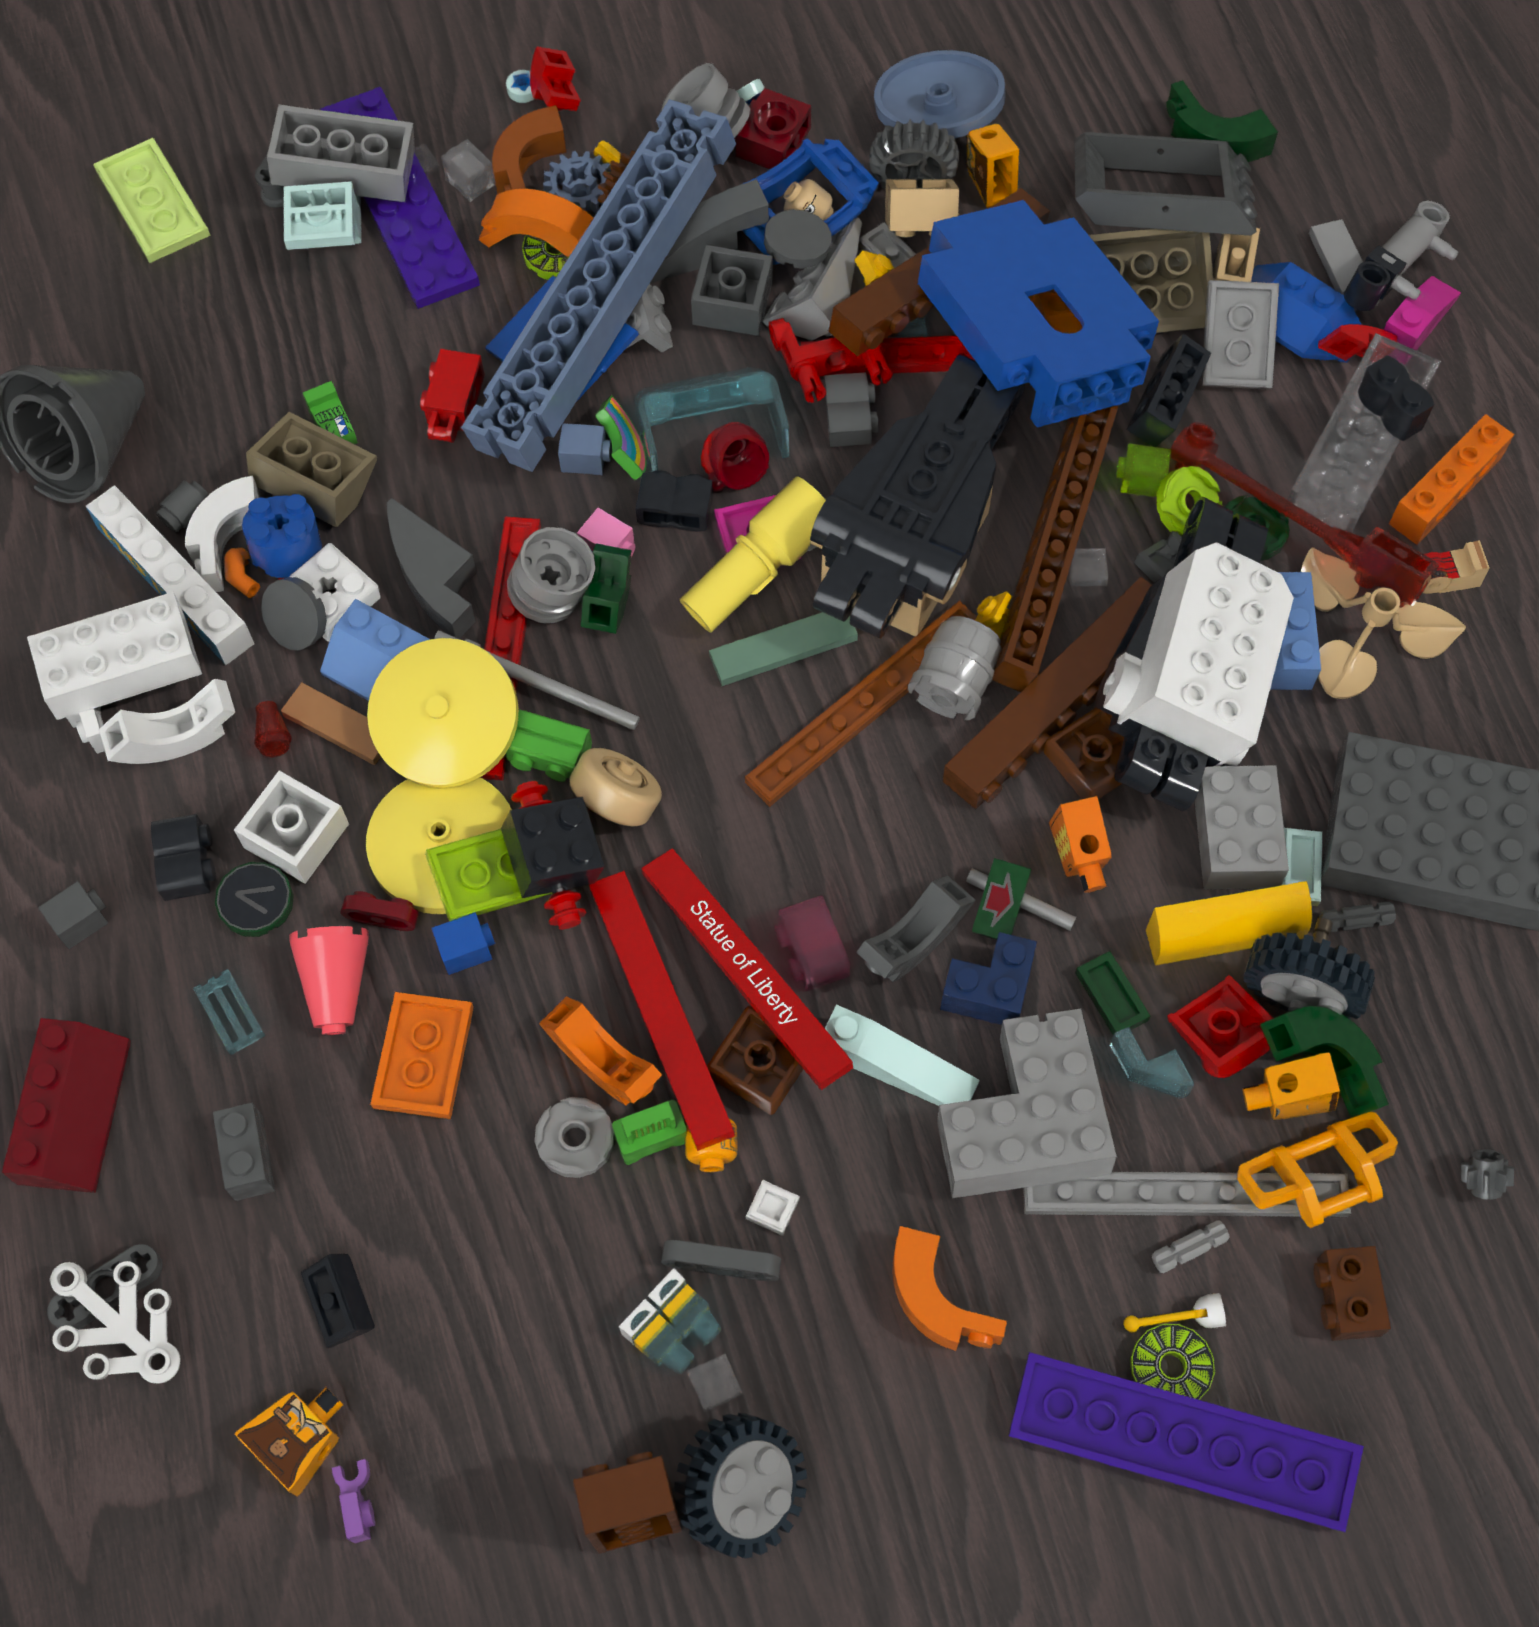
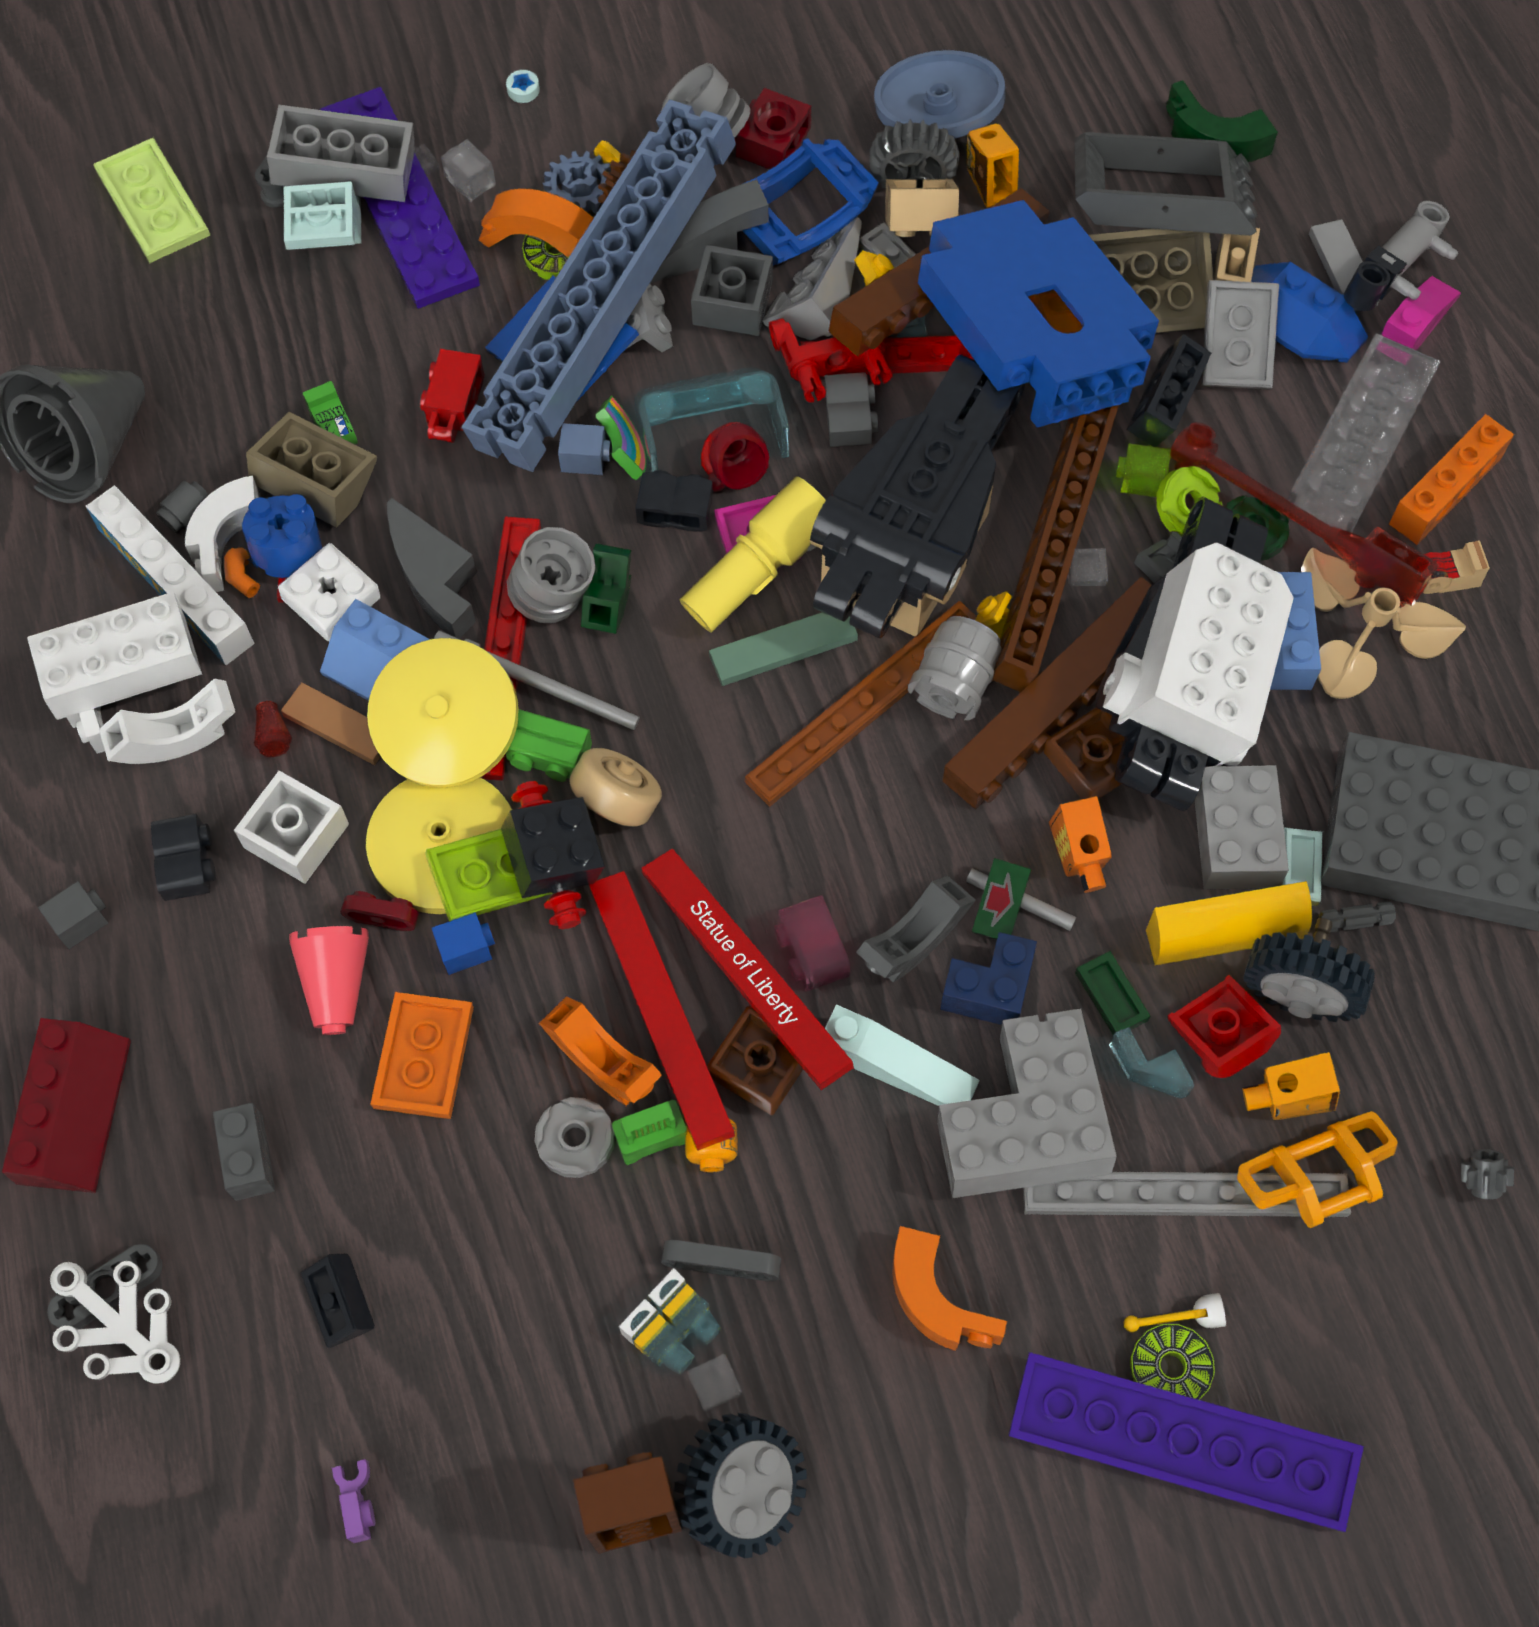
(215, 985): clear light blue tile -> none
(254, 899): black tile -> none
(293, 613): dark grey tile -> none
(293, 1437): torso -> none
(525, 142): dark orange arch -> none
(552, 78): red brick -> none
(606, 530): bright pink brick -> none
(751, 91): light aqua tile -> none
(772, 1207): white tile -> none
(797, 238): dark grey tile -> none
(808, 197): tan head -> none
(1190, 1246): light grey axle -> none
(1351, 340): red slope -> none
(1352, 1293): reddish brown brick -> none
(1353, 1055): dark green arch -> none
(1396, 398): black brick -> none

